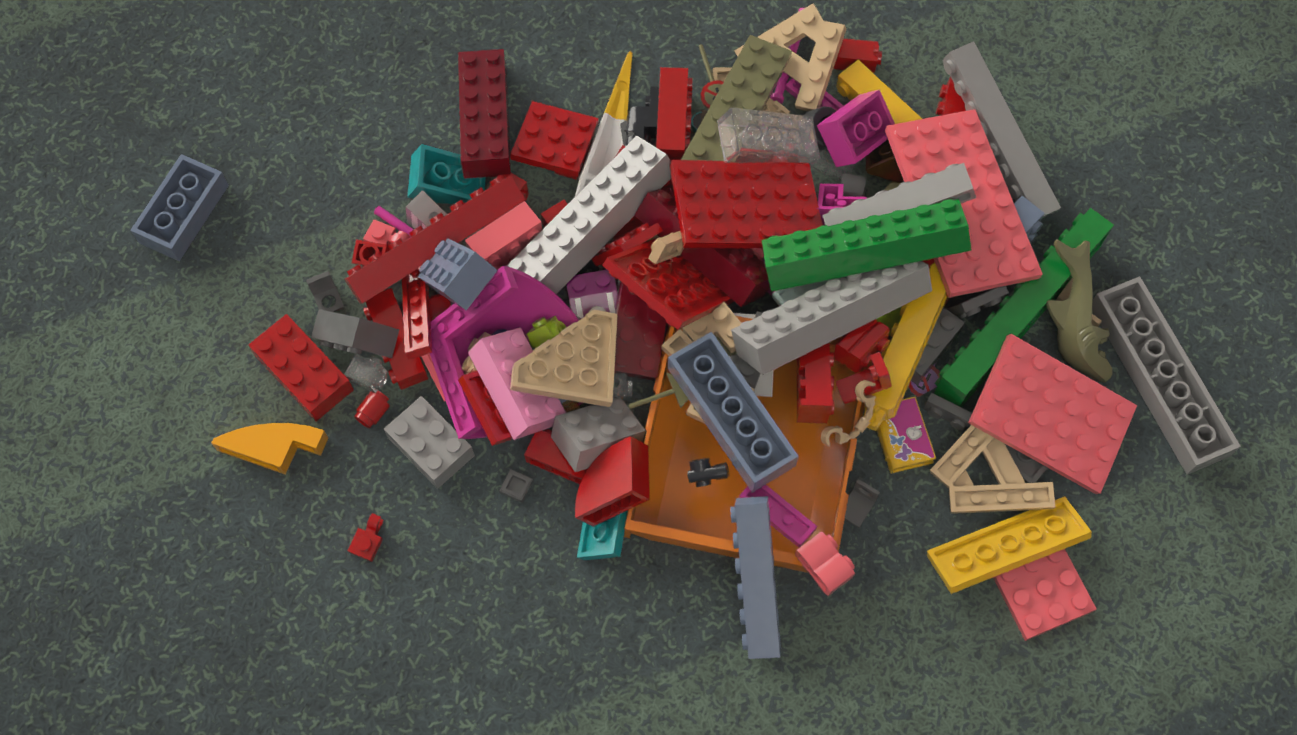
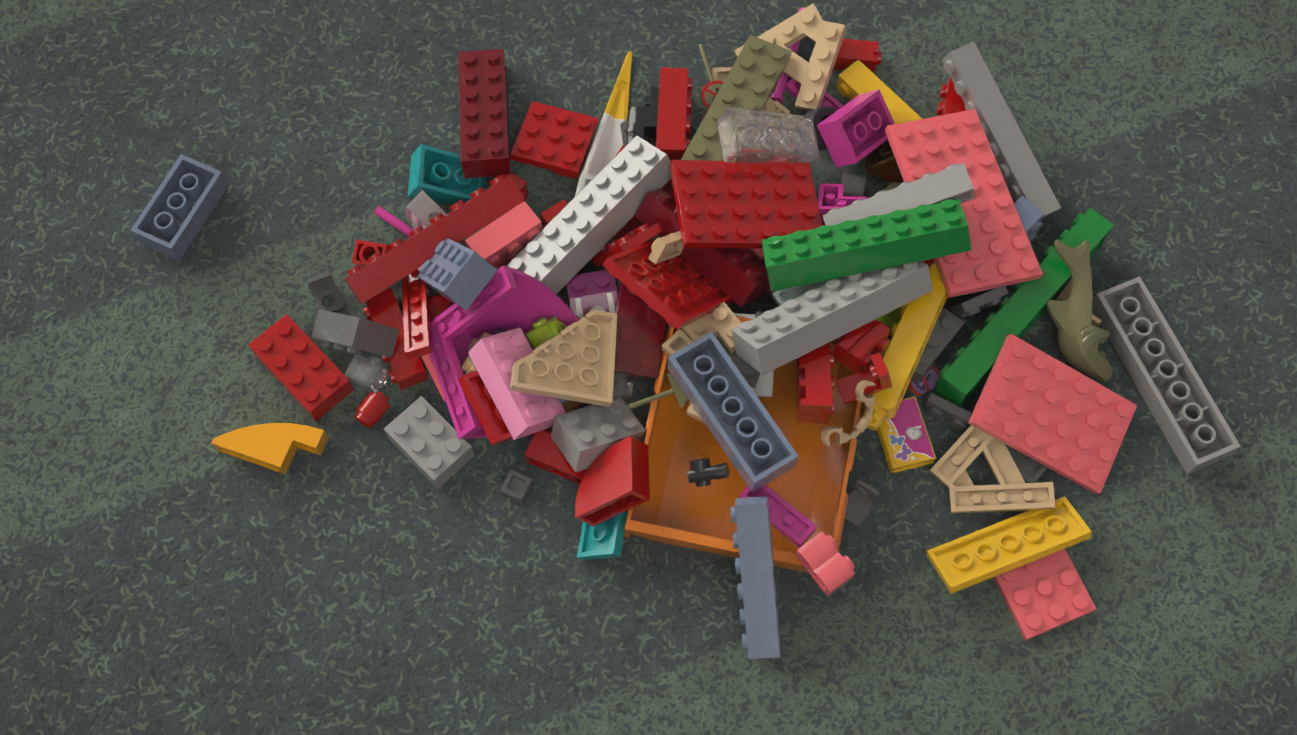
(366, 542): red plate -> none
(383, 233): coral plate -> none

